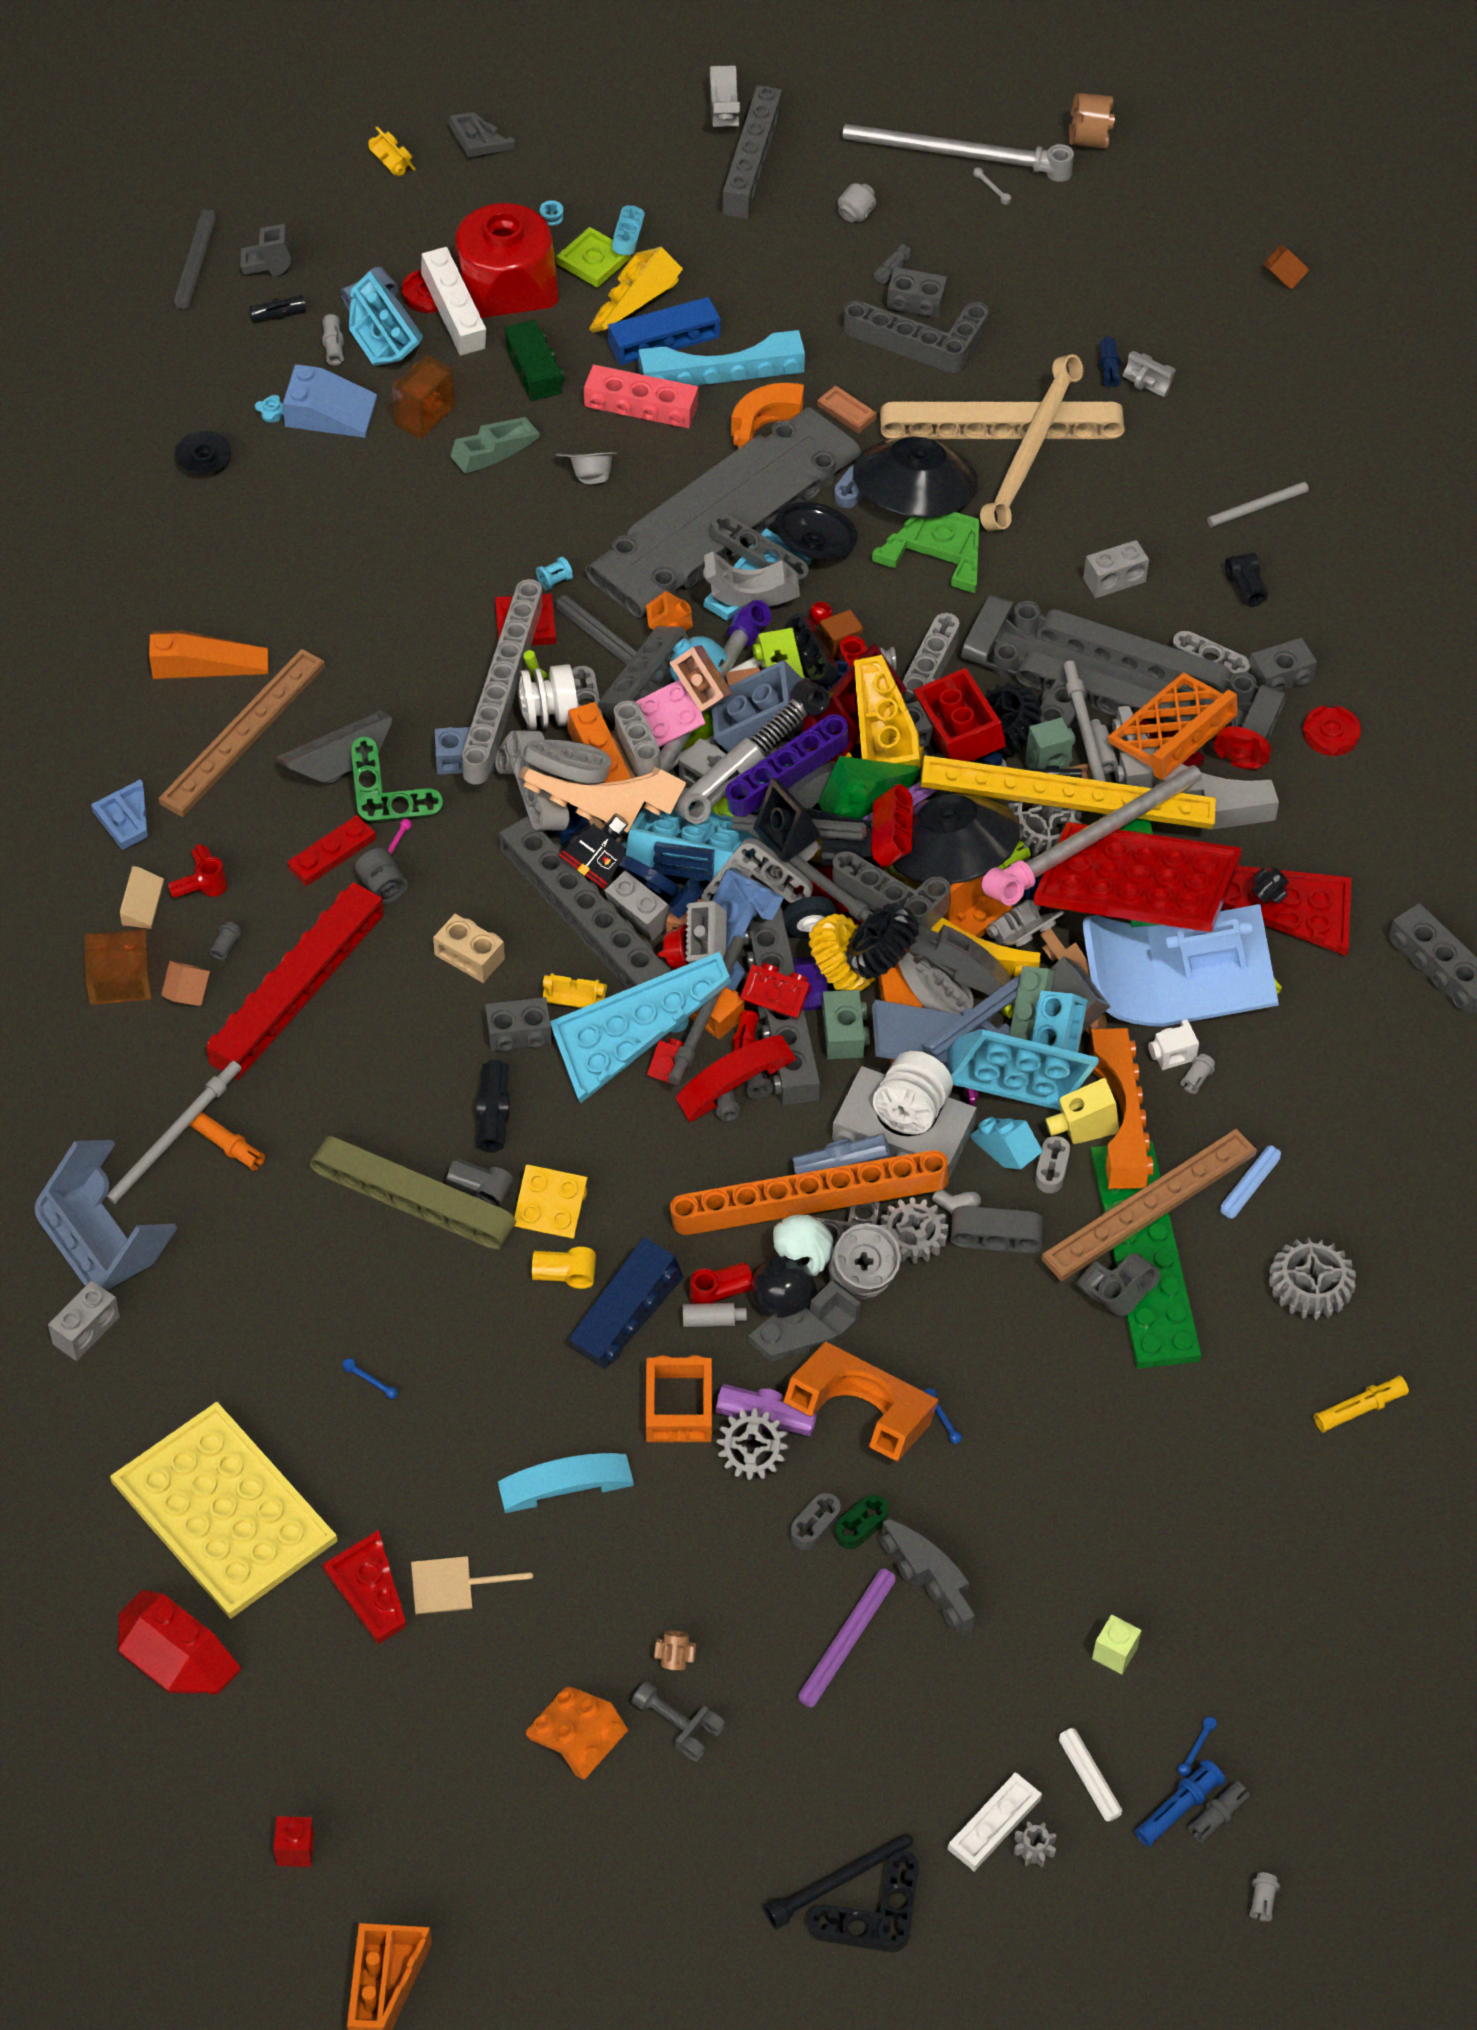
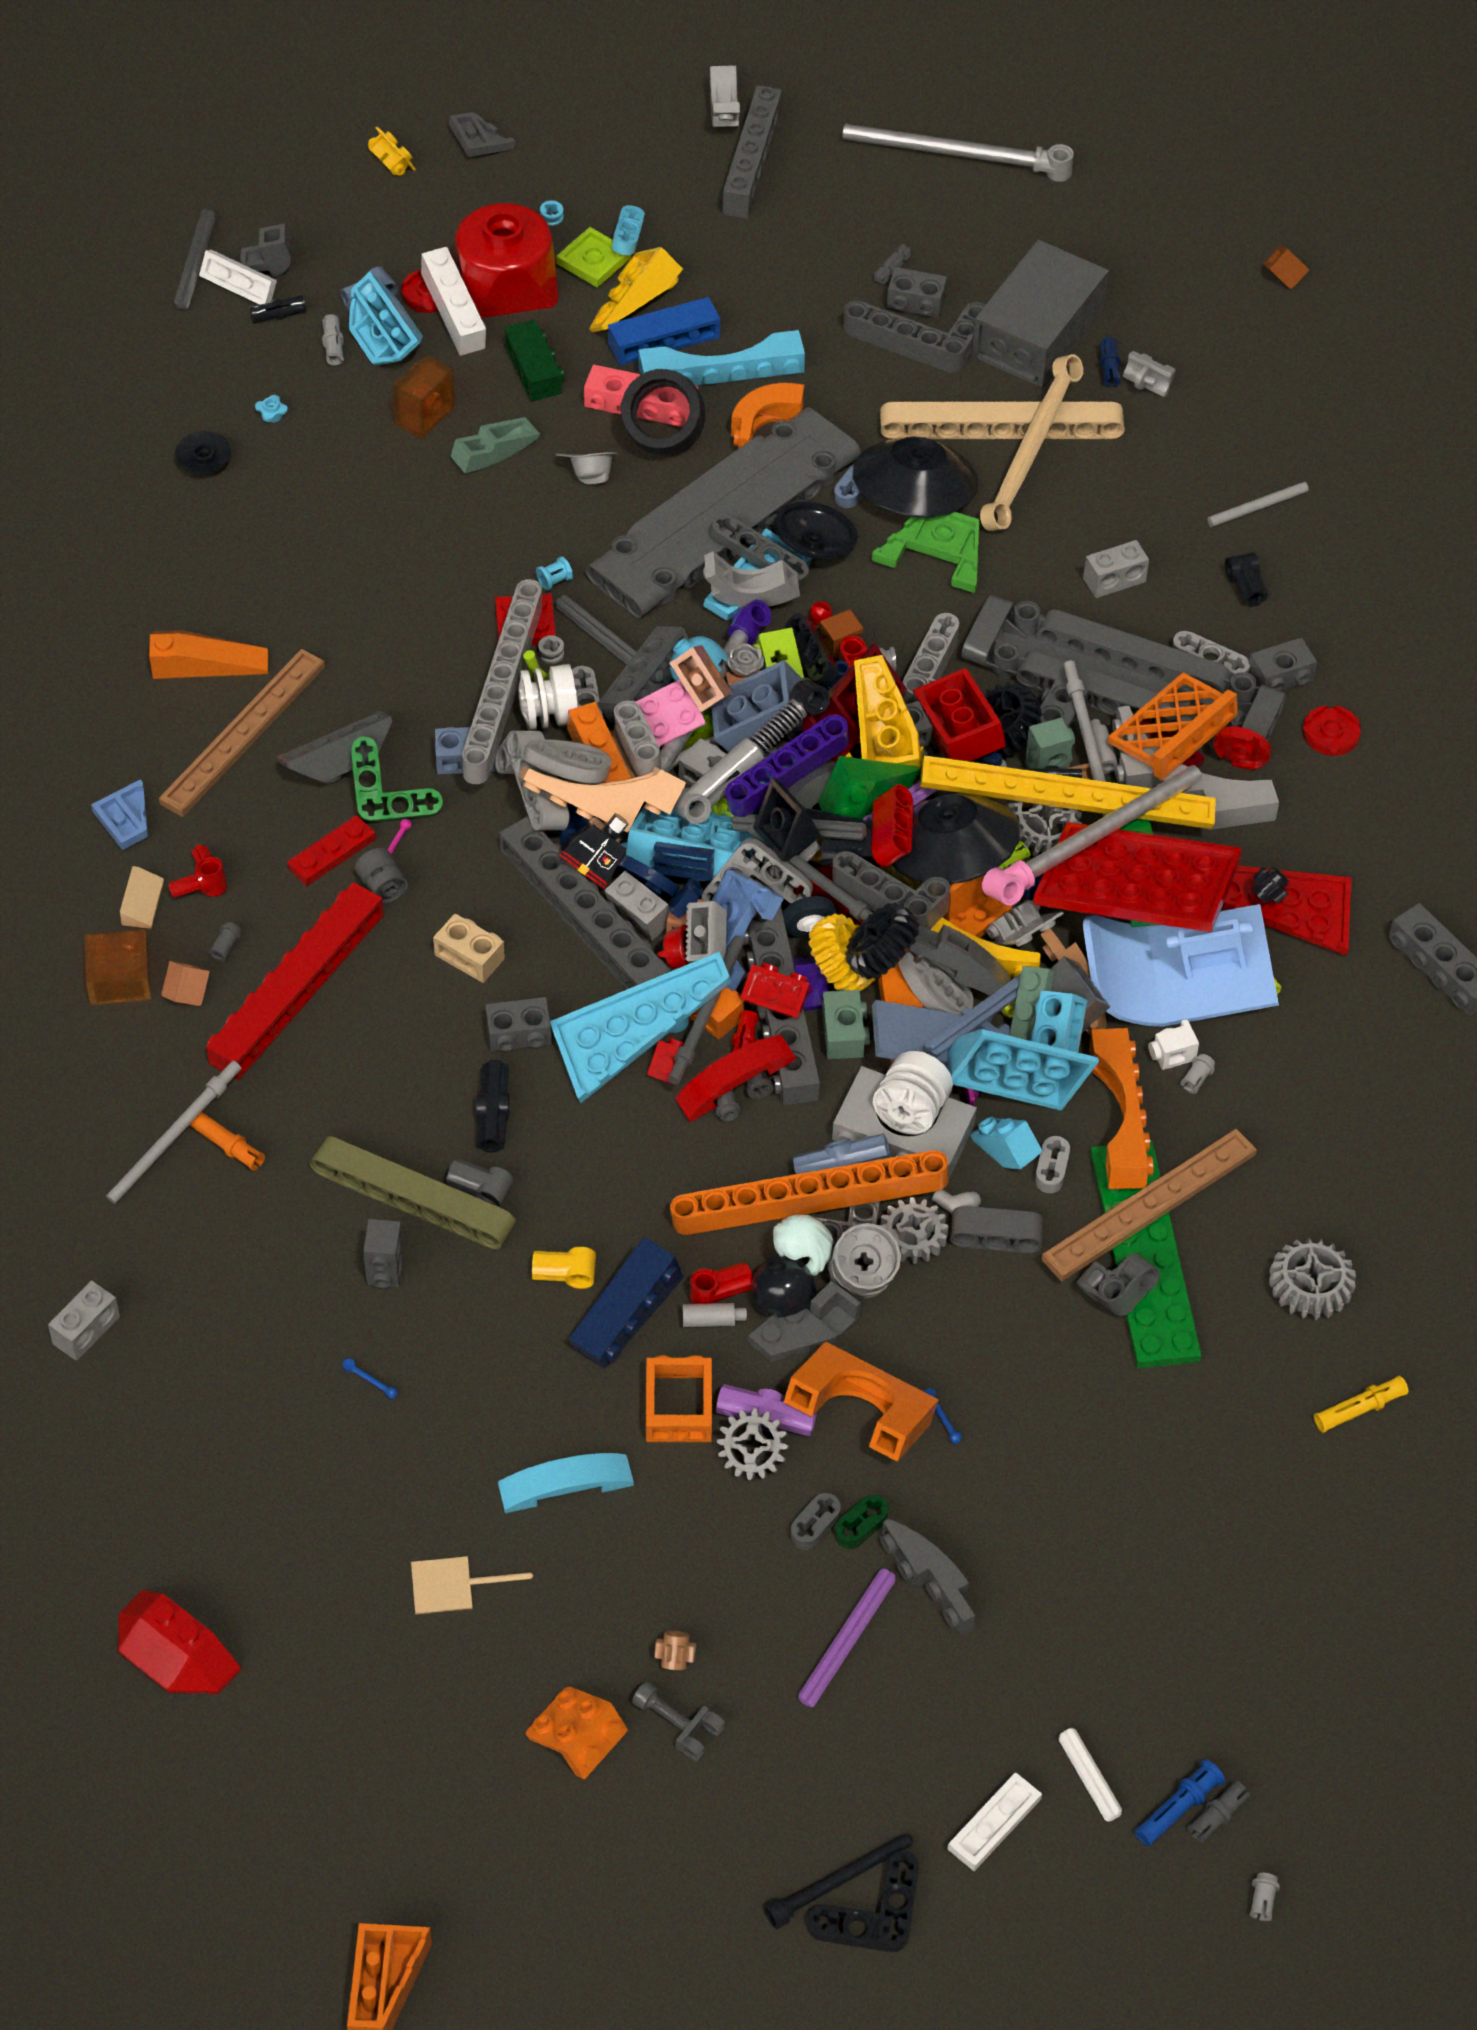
(83, 1228): sand blue windscreen -> none
(223, 1509): light yellow plate -> none
(237, 277): none -> white plate
(294, 1841): red brick -> none
(327, 403): medium blue slope -> none
(368, 1587): red wing -> none
(383, 1253): none -> dark grey brick
(546, 654): none -> light grey bush
(550, 1201): yellow hinge -> none
(571, 992): yellow hinge -> none
(638, 390): none -> black tyre
(669, 611): orange brick -> none
(745, 660): none -> light grey plate
(846, 409): nougat tile -> none
(856, 203): light grey head -> none
(1005, 198): light grey hinge -> none
(1033, 1834): light grey gear -> none
(1039, 313): none -> dark grey container
(1086, 1113): light yellow torso -> none
(1091, 120): medium nougat brick -> none
(1116, 1644): yellowish green brick -> none
(1209, 1725): blue hinge -> none
(1250, 1181): light blue axle -> none

